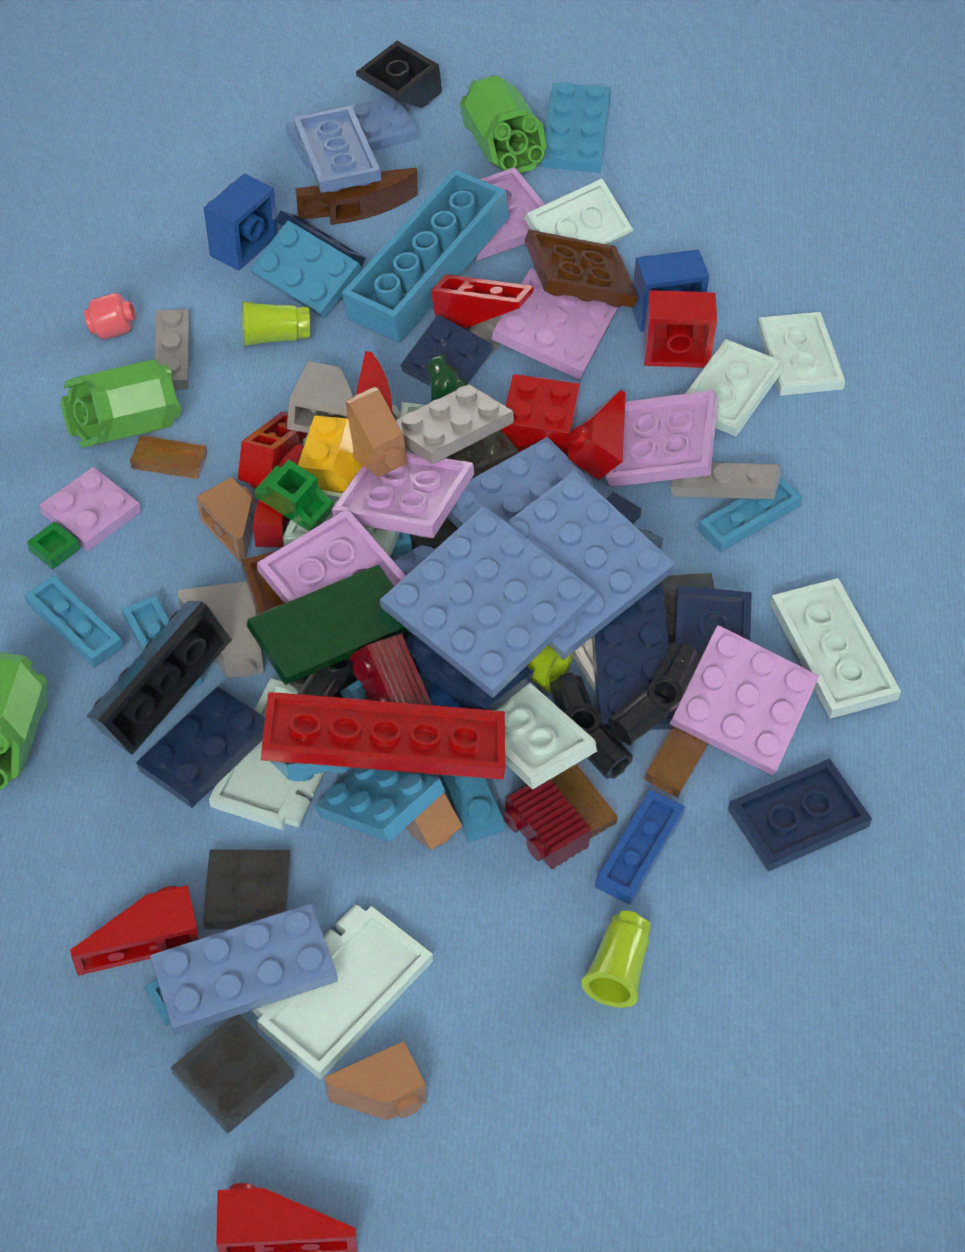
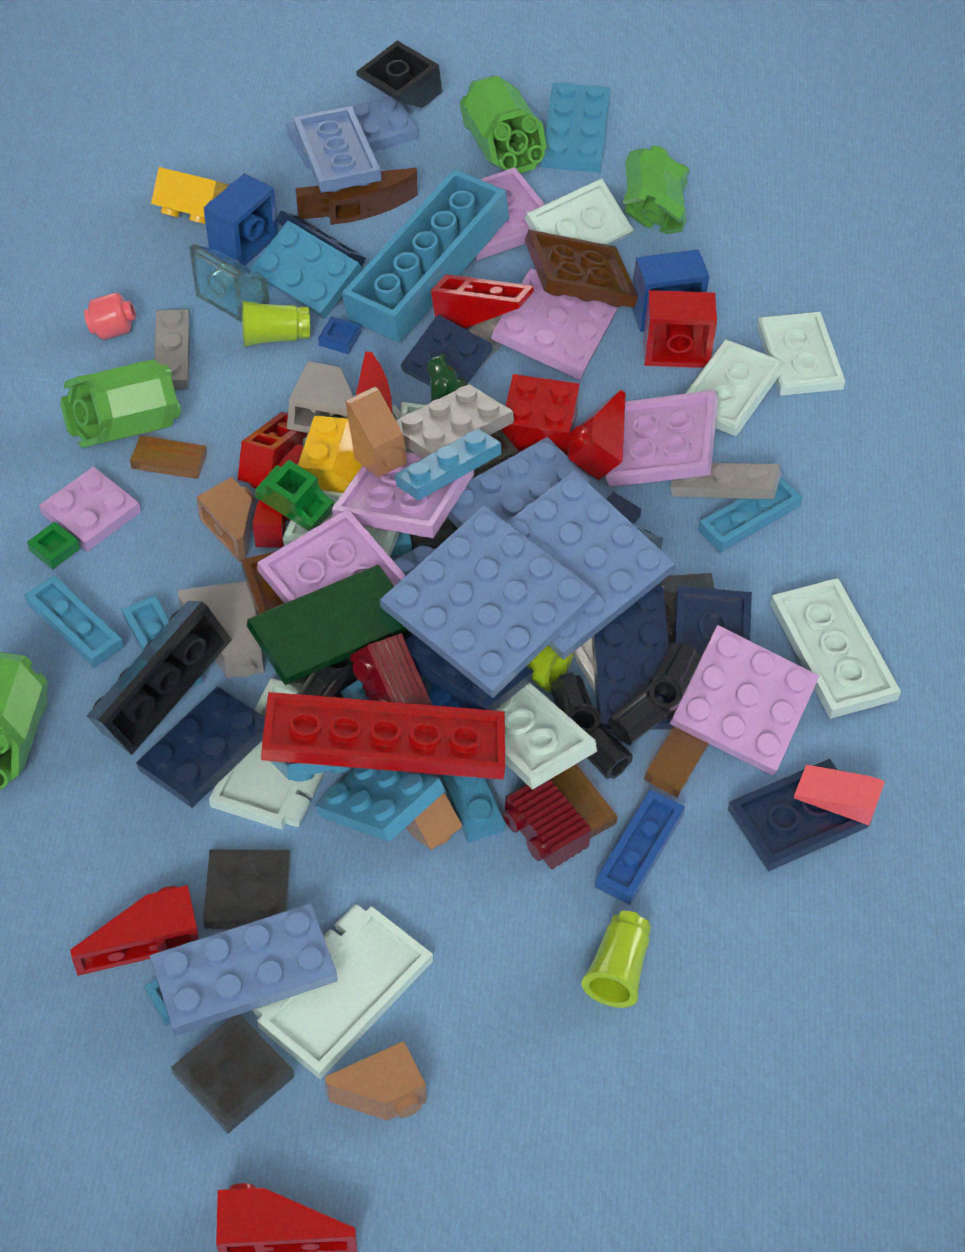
(184, 193): none -> yellow slope
(226, 281): none -> clear light blue slope
(339, 335): none -> blue tile
(448, 464): none -> dark azure plate
(656, 189): none -> bright green brick
(840, 792): none -> coral slope

